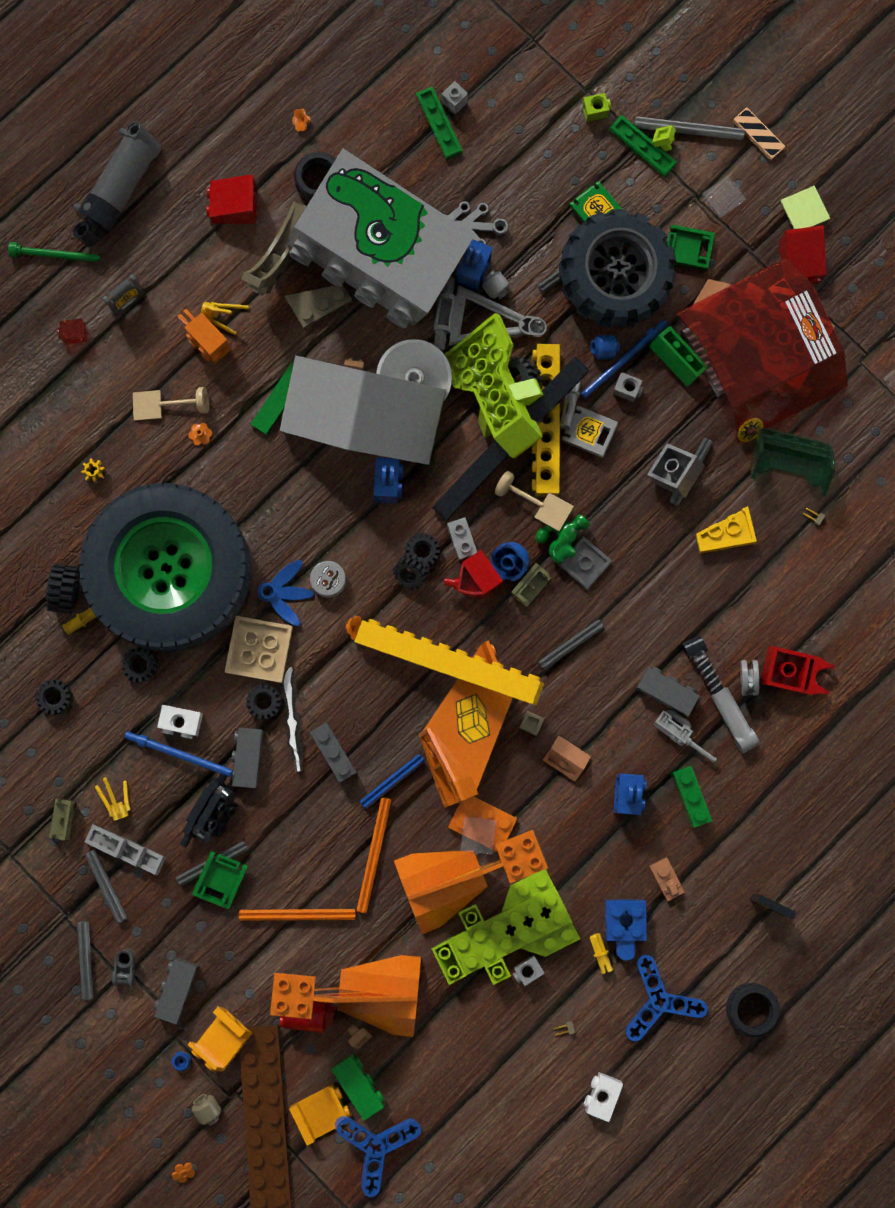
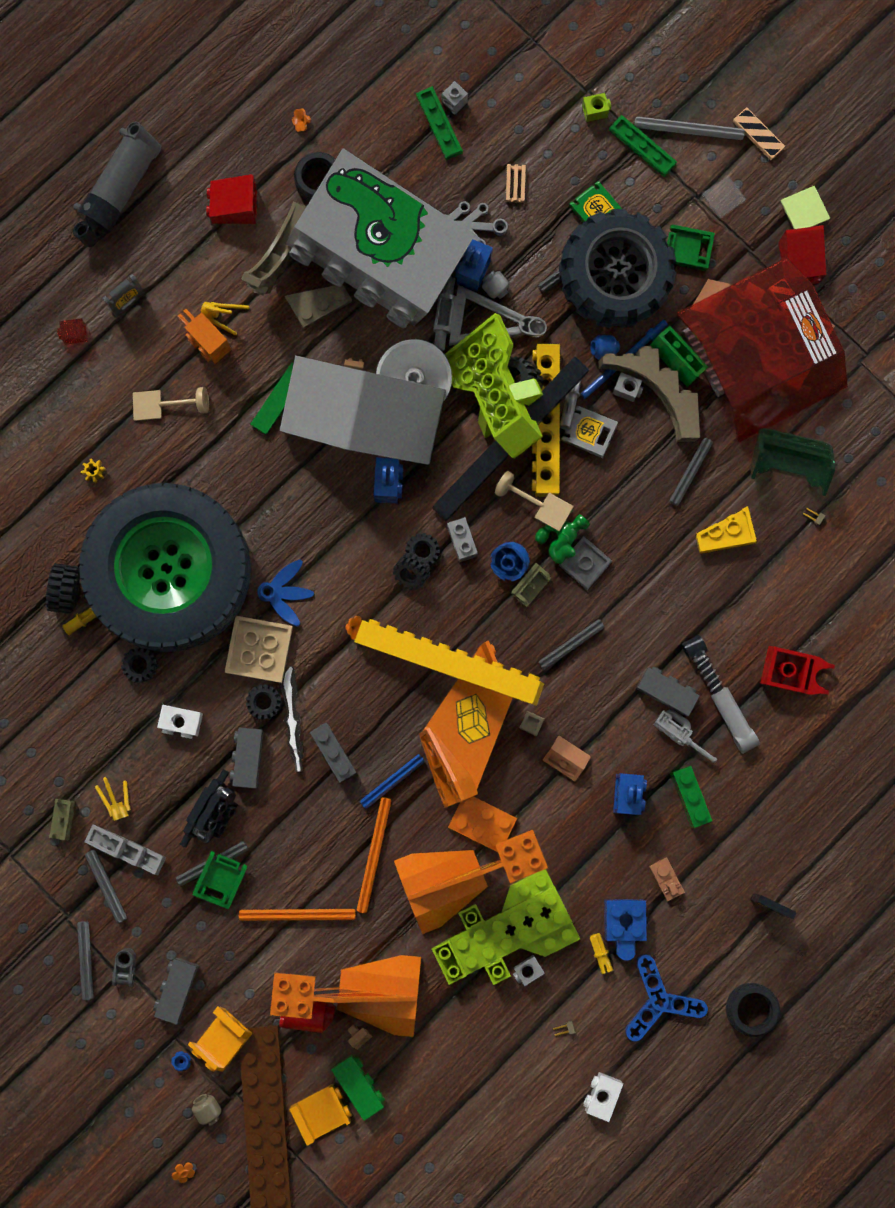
(16, 250): green piece -> none
(42, 694): black tyre -> none
(144, 741): blue bar -> none
(203, 437): orange plant -> none
(328, 579): light grey head -> none
(376, 1155): blue piece -> none
(476, 577): red piece -> none
(478, 835): clear piece -> none
(515, 168): none -> light nougat tile
(645, 366): none -> dark tan arch
(664, 137): lime tile -> none
(676, 470): flat silver brick -> none
(749, 678): light grey head -> none
(750, 430): piece -> none

